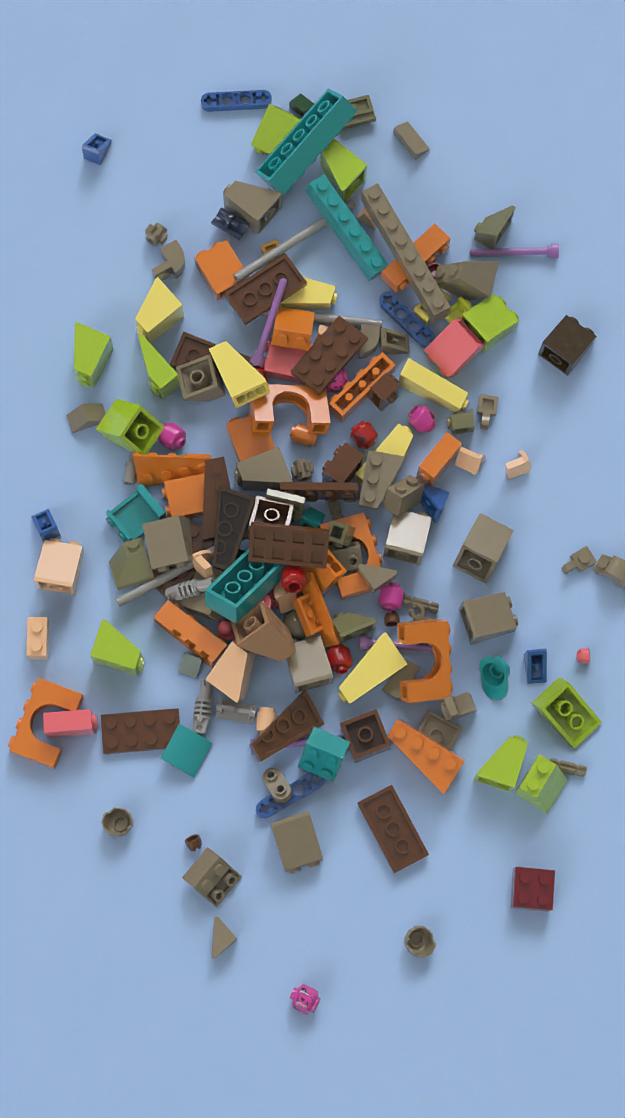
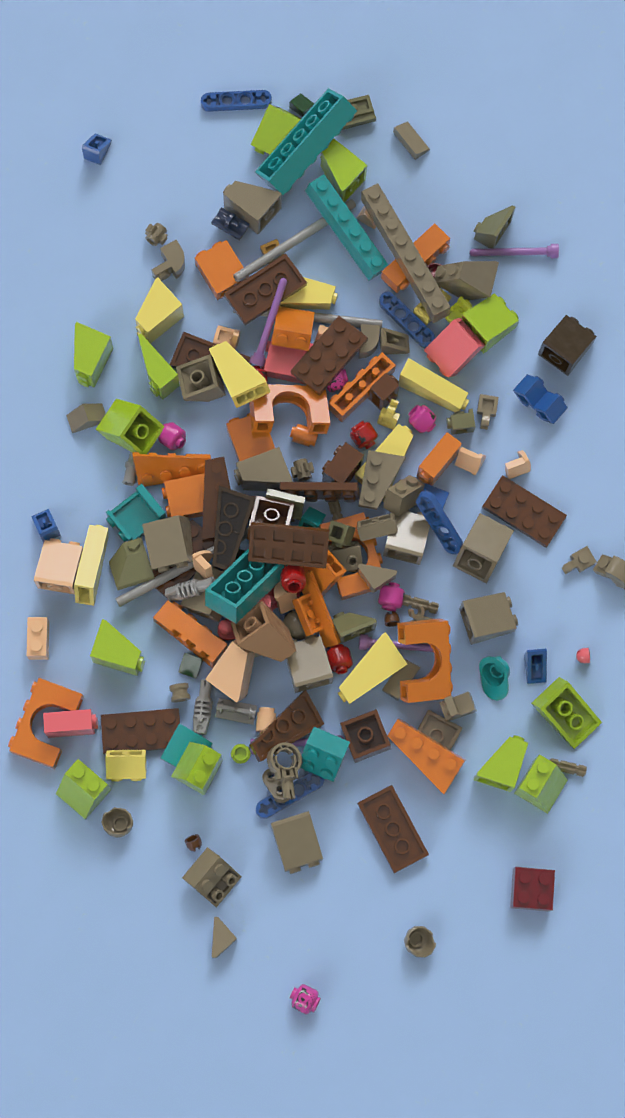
(82, 789): none -> lime slope
(91, 565): none -> light yellow slope
(126, 765): none -> light yellow brick
(179, 692): none -> dark tan wheel
(197, 767): none -> lime slope
(227, 334): none -> light nougat tile
(240, 753): none -> lime plate
(284, 774): none -> dark tan pin
(377, 527): none -> dark tan slope
(388, 416): none -> light yellow plate
(435, 523): none -> blue beam
(524, 511): none -> reddish brown plate
(533, 393): none -> blue brick

